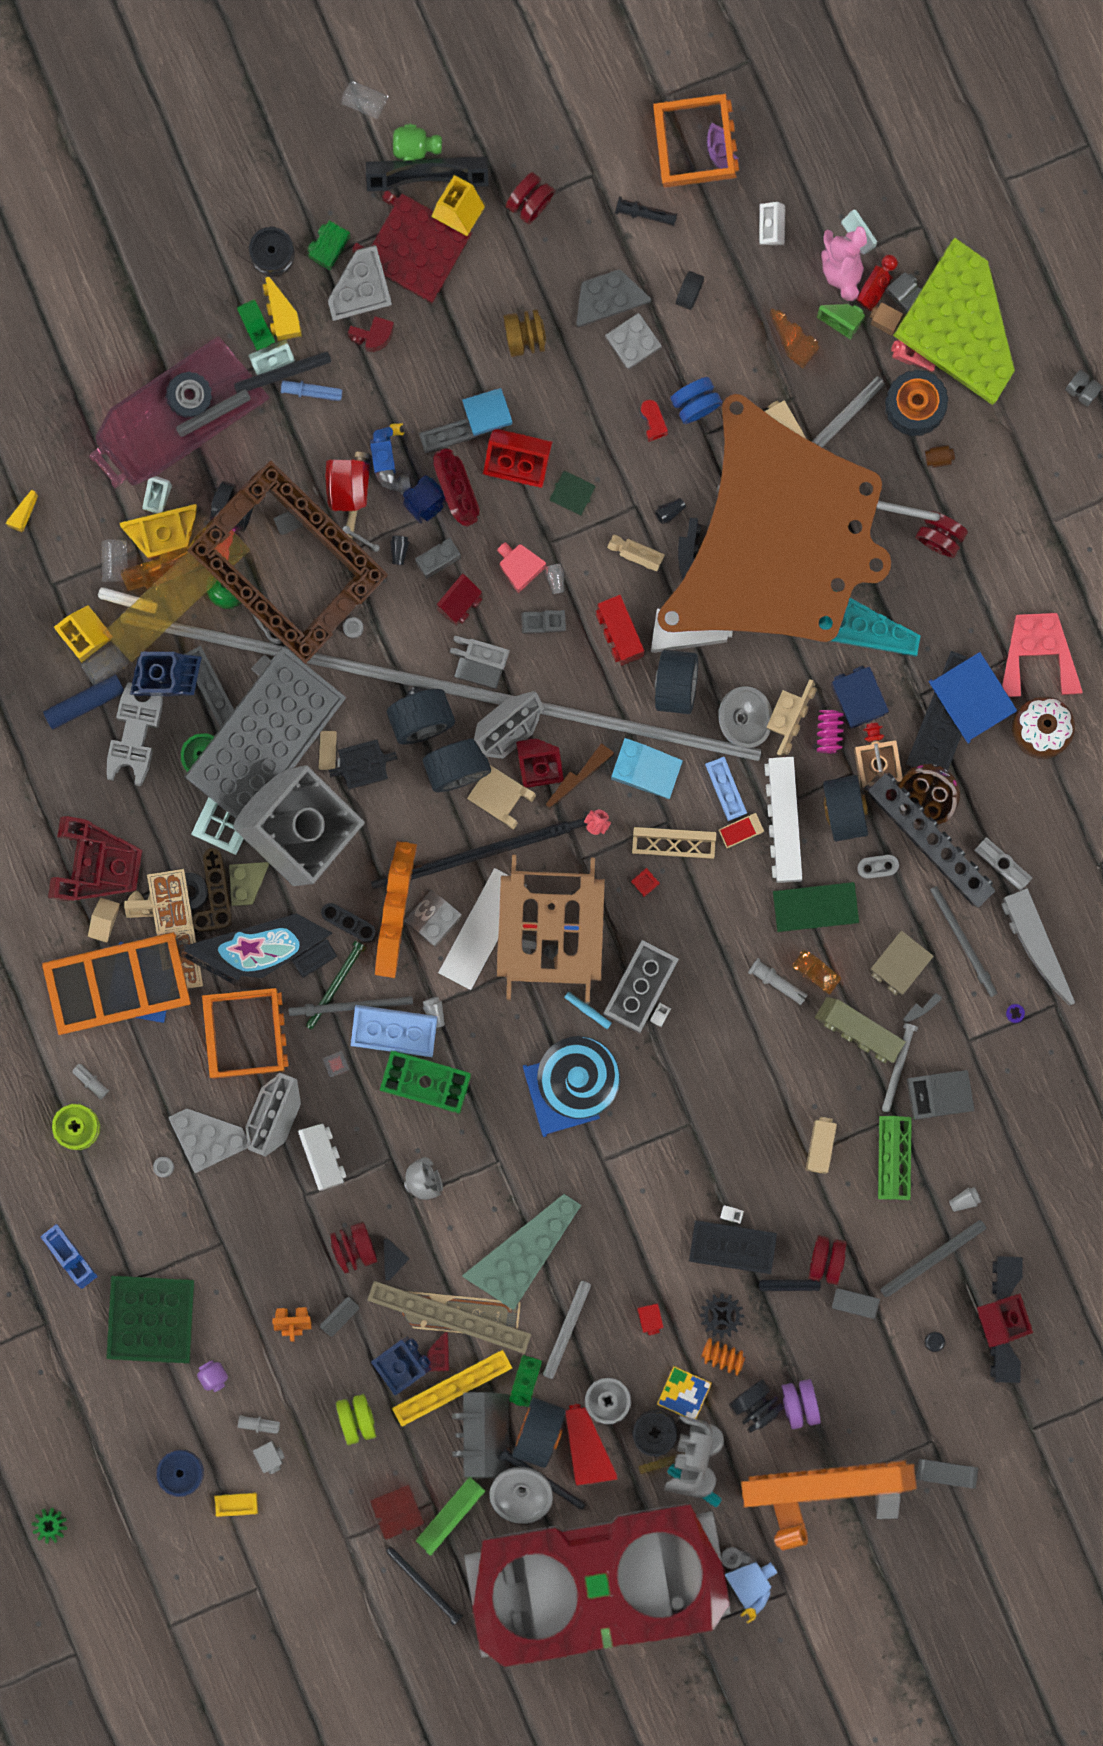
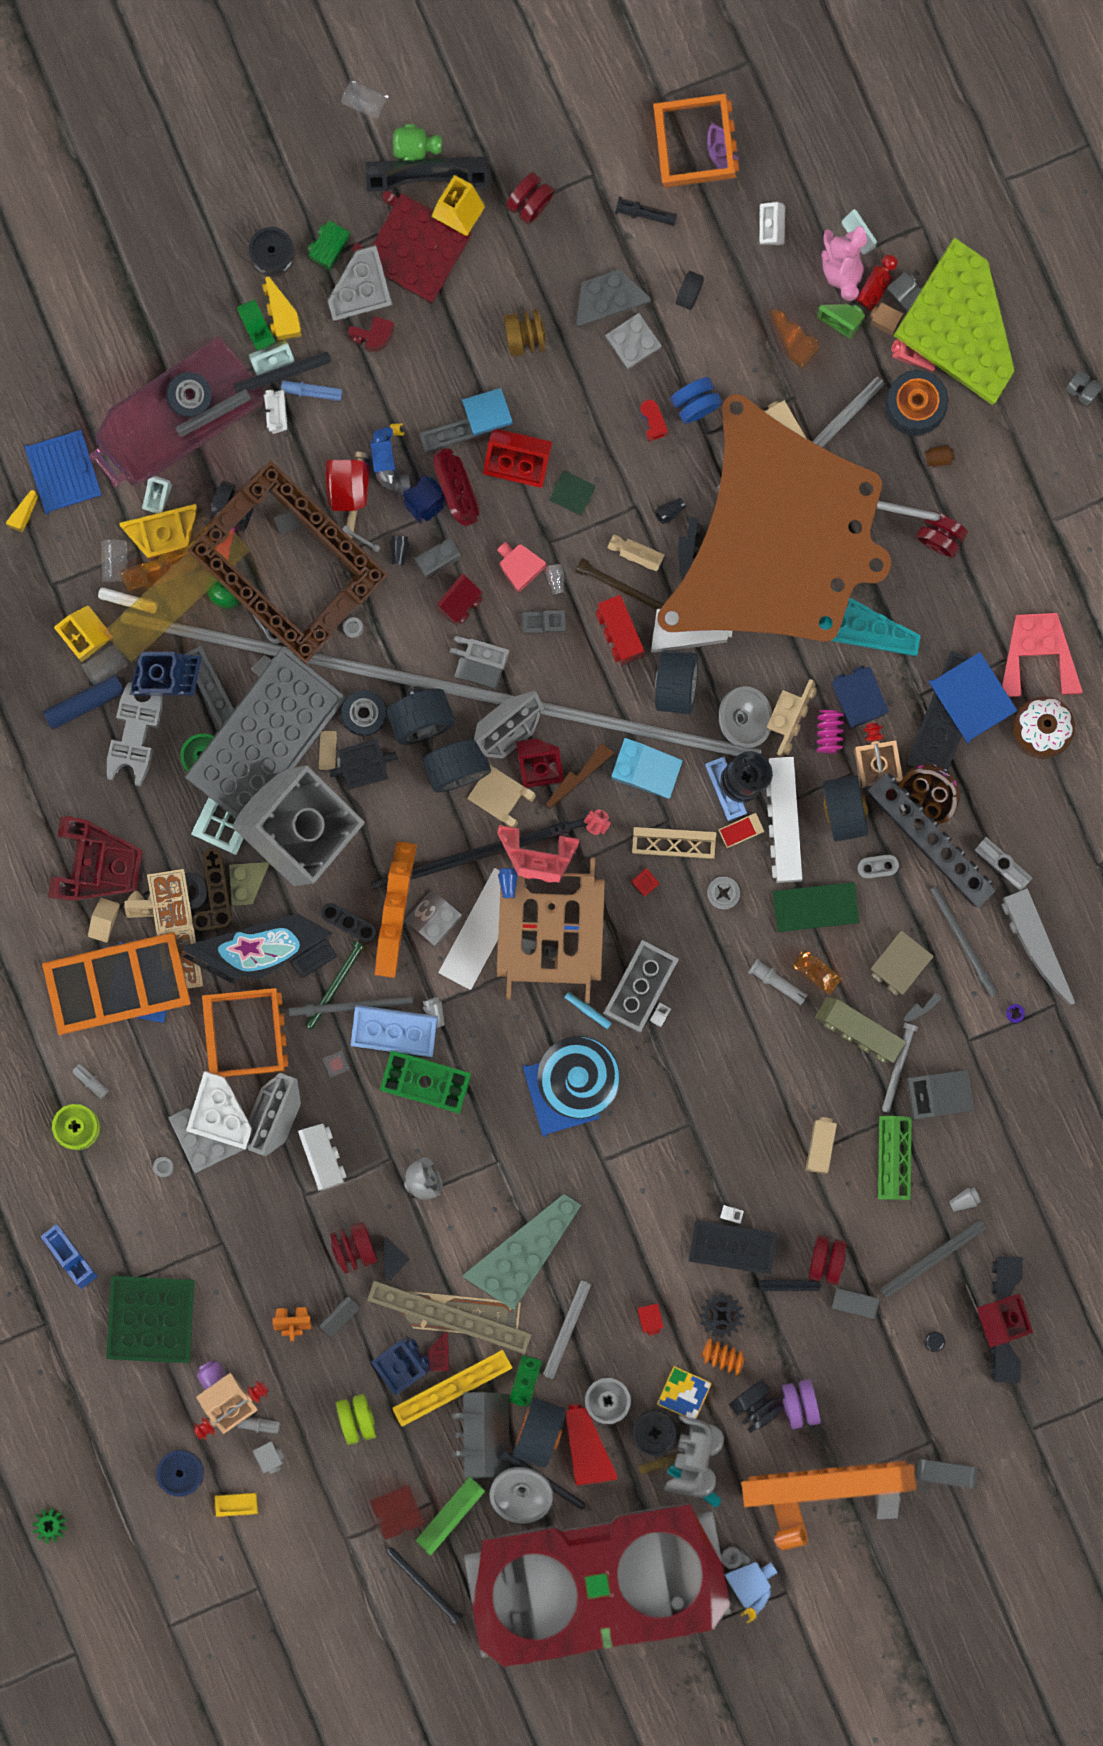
(63, 471): none -> blue piece
(218, 1113): none -> white plate
(227, 1405): none -> light nougat brick
(277, 417): none -> white hinge
(366, 700): none -> black wheel
(508, 881): none -> blue cone
(534, 863): none -> coral wing
(585, 568): none -> dark brown piece
(733, 893): none -> light grey gear
(746, 776): none -> black wheel

